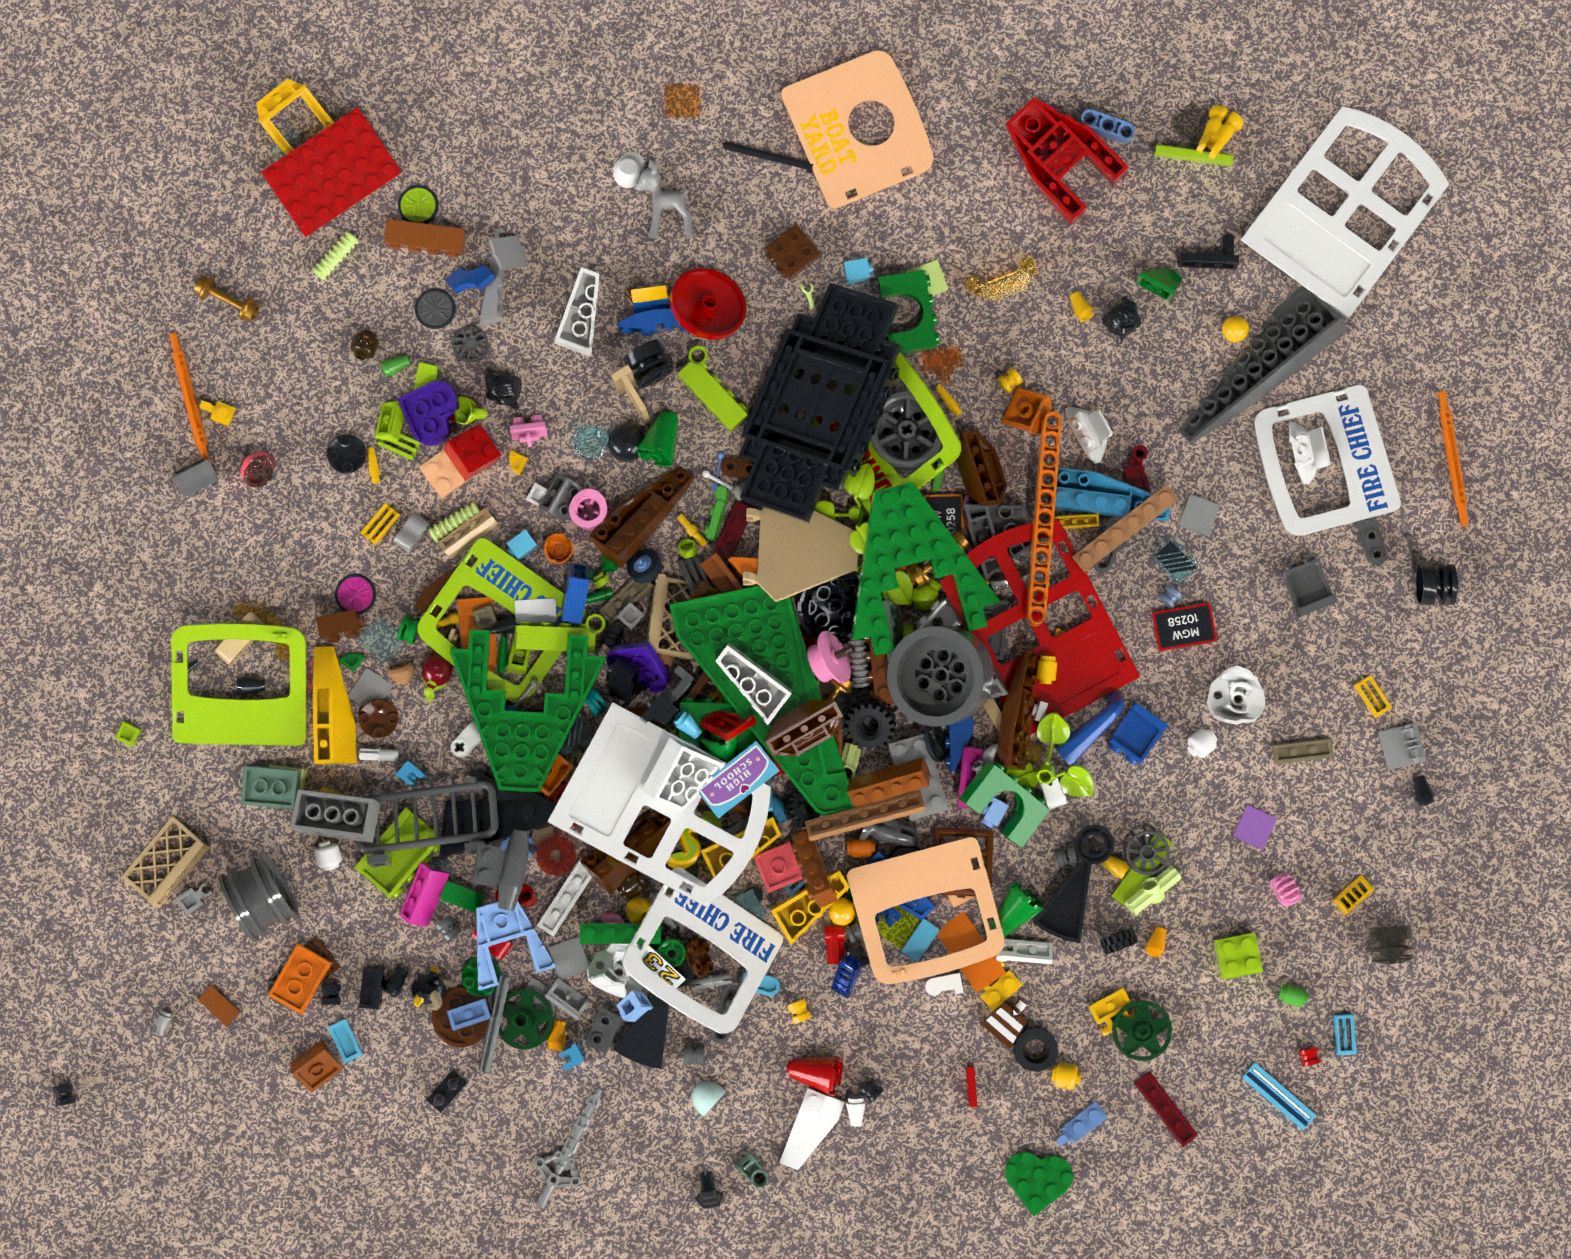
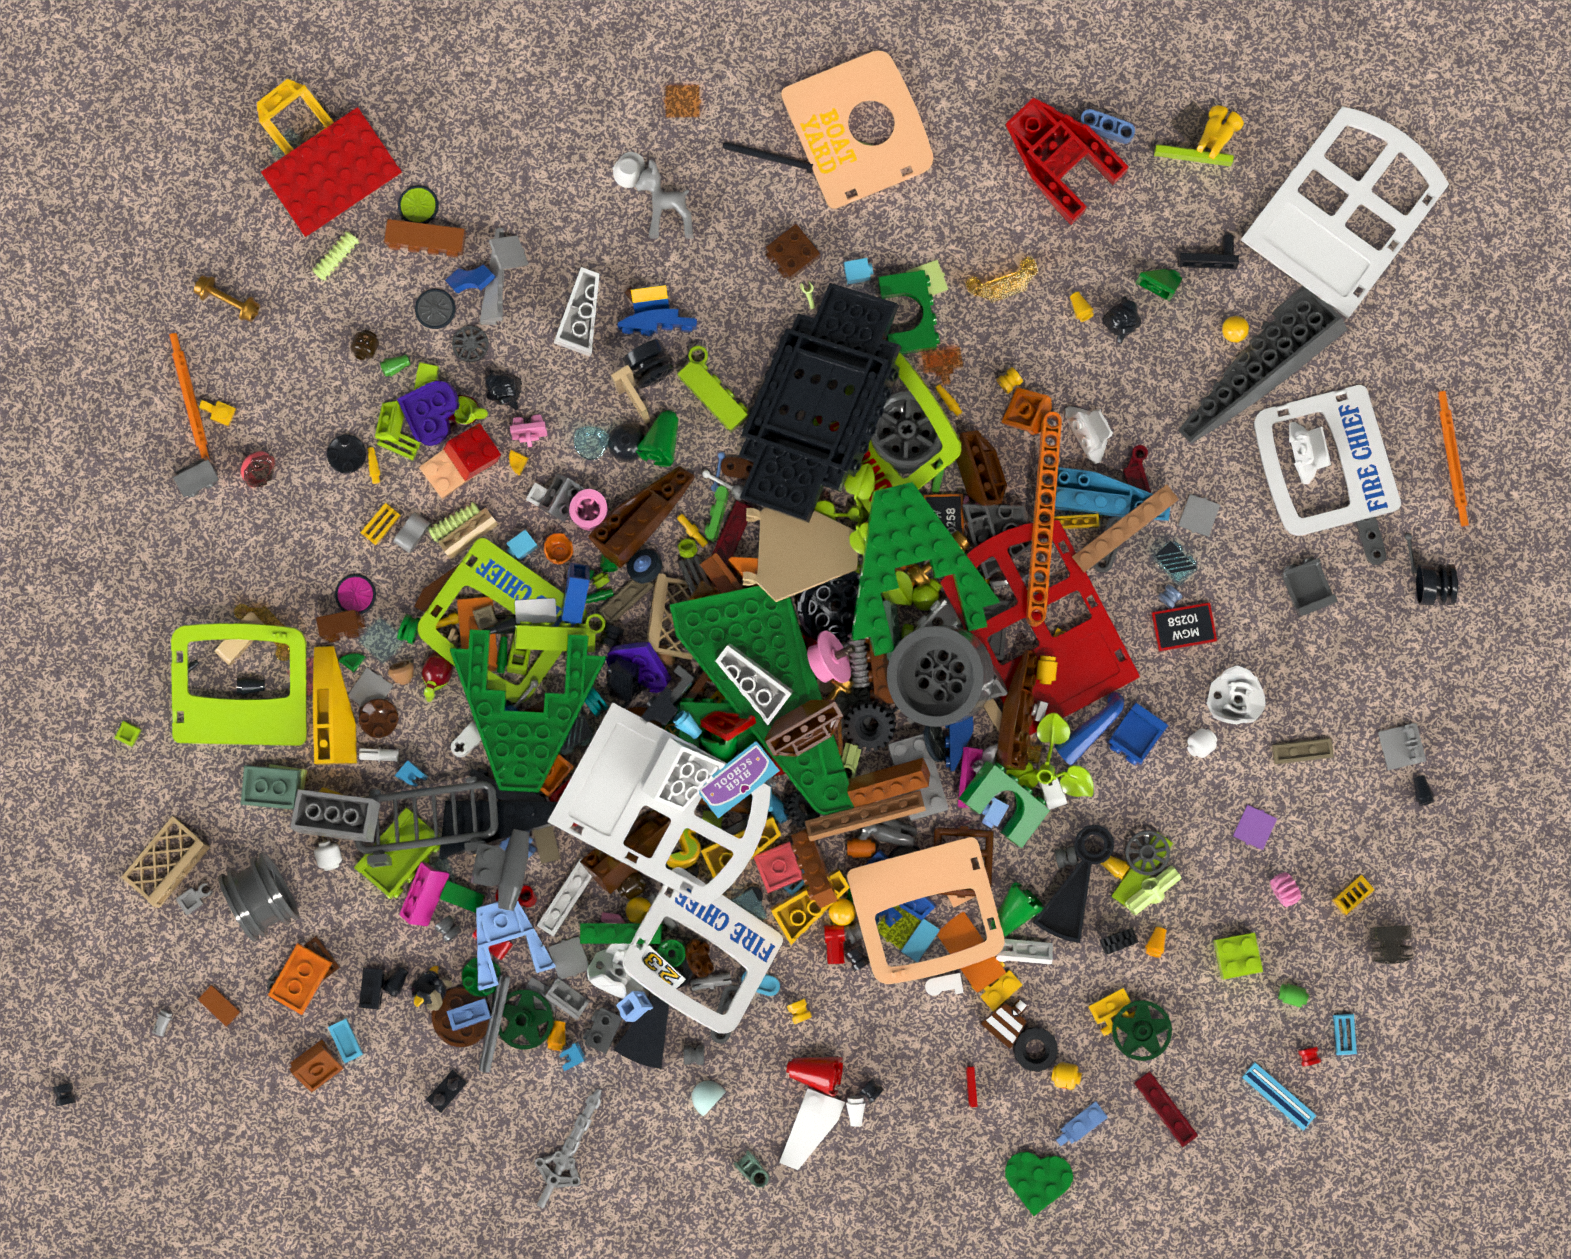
(330, 989): black wheel -> none
(544, 856): clear red tile -> none
(630, 616): light grey tile -> none
(708, 304): red dish -> none
(708, 1195): black connector -> none
(852, 965): clear blue slope -> none
(1363, 682): yellow tile -> none

